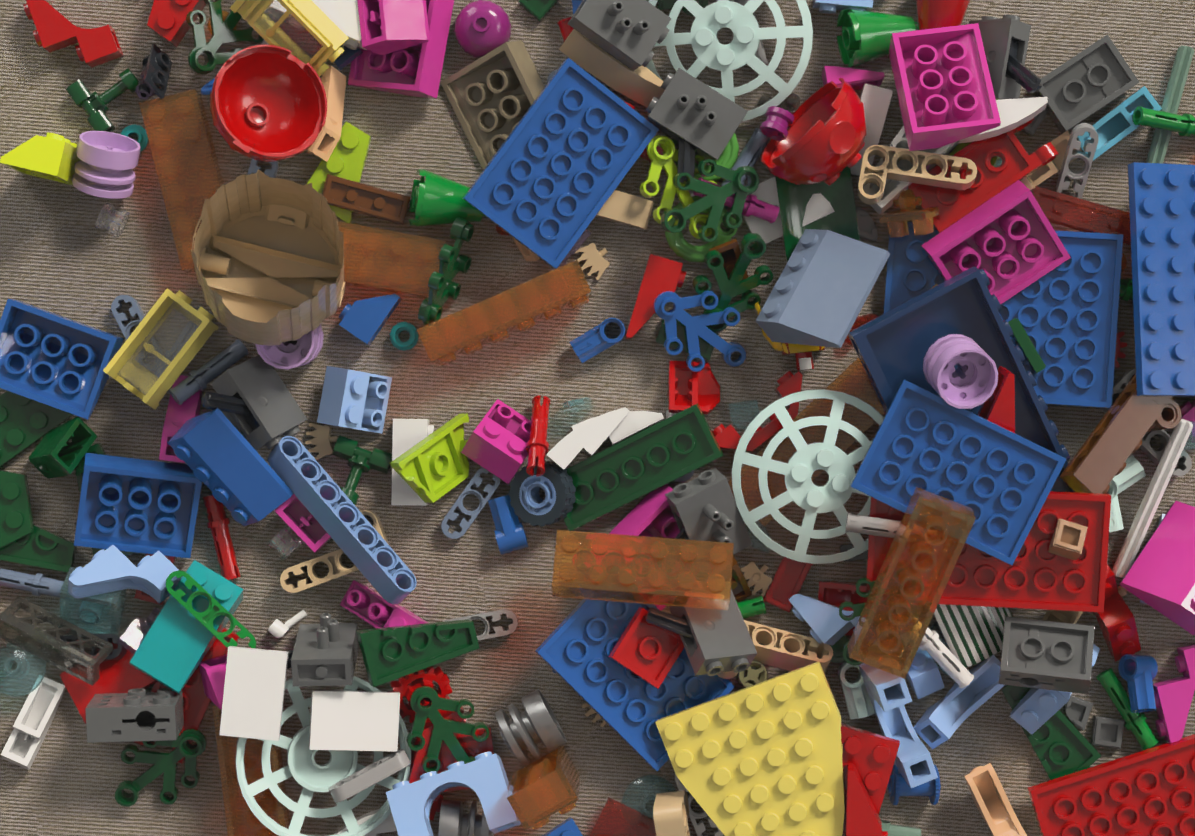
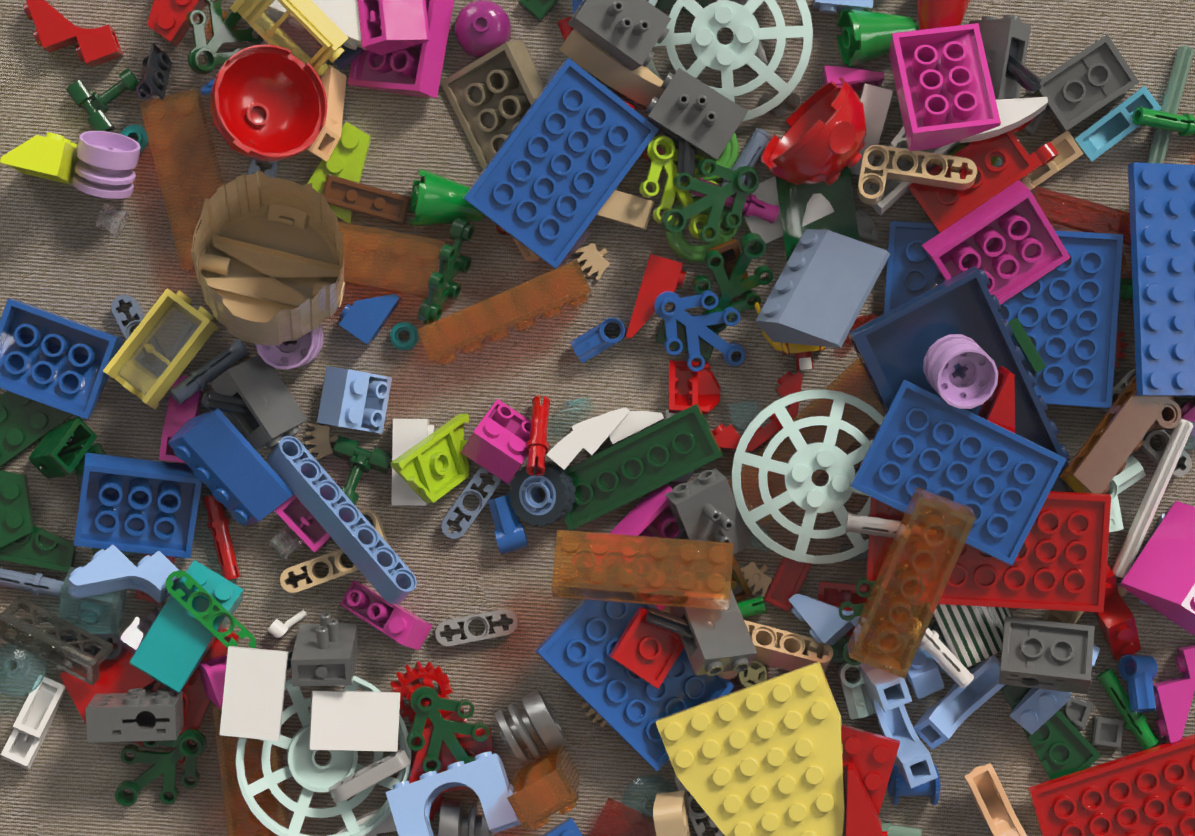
(410, 648): dark green wing -> none
(776, 123): magenta wheel -> none
(898, 219): clear orange hips -> none
(1068, 539): medium nougat slope -> none
(1090, 147): light grey beam -> none

